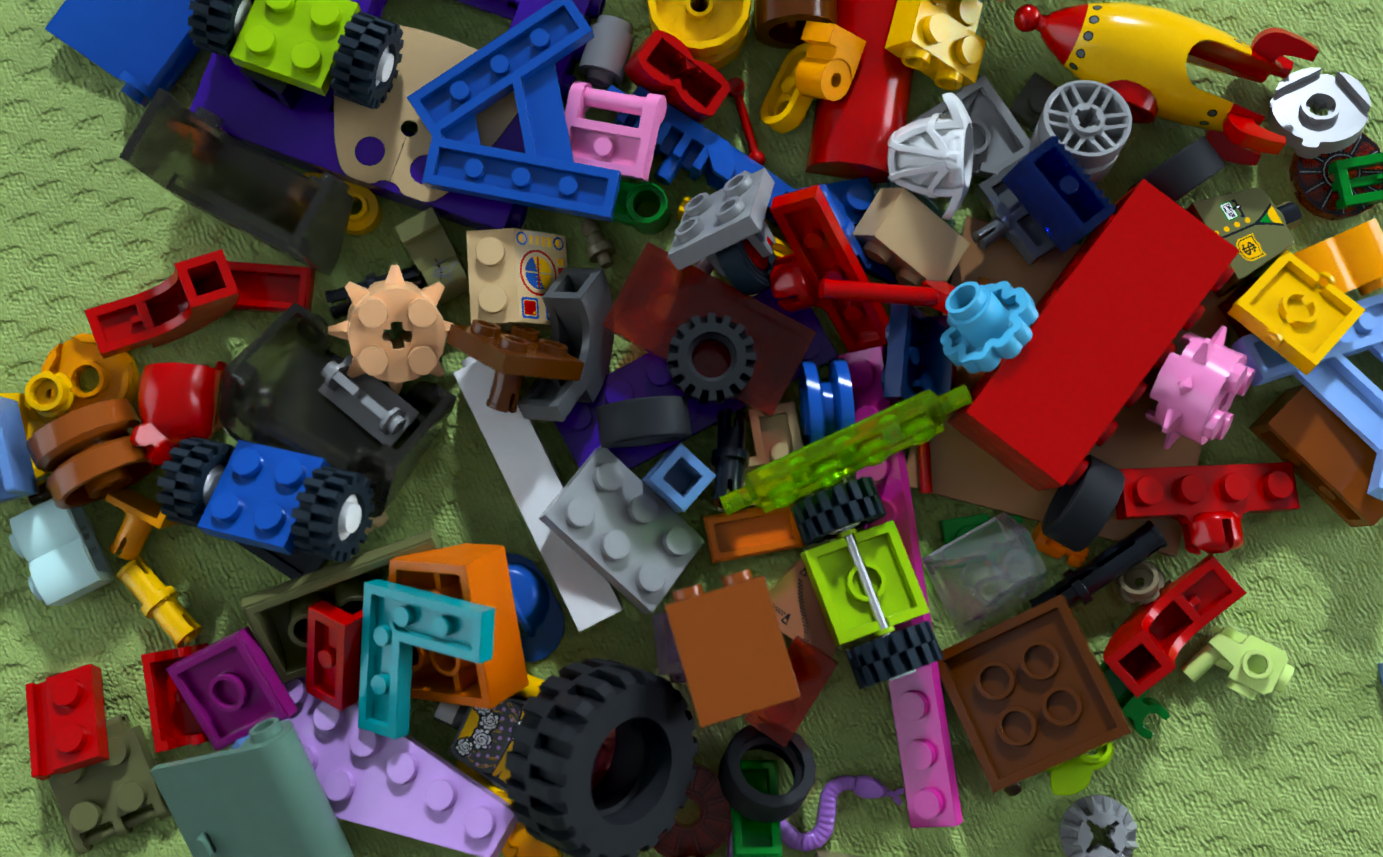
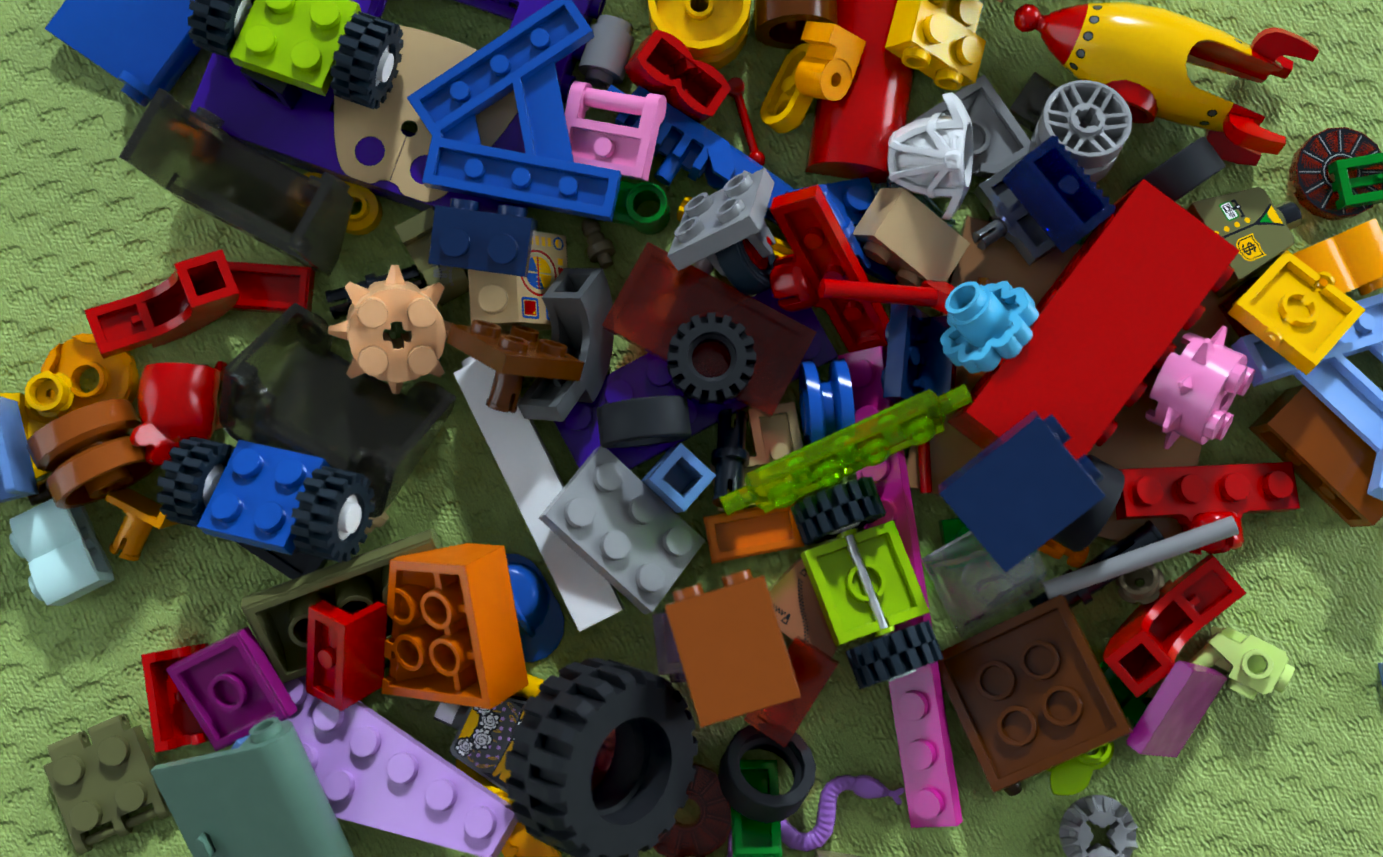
(66, 722): red plate -> none
(159, 602): yellow pin -> none
(368, 402): light grey hinge -> none
(392, 624): teal plate -> none
(482, 239): none -> dark blue bracket
(1022, 489): none -> dark blue brick
(1141, 557): none -> light grey piece
(1176, 710): none -> magenta tile
(1315, 134): plate -> none

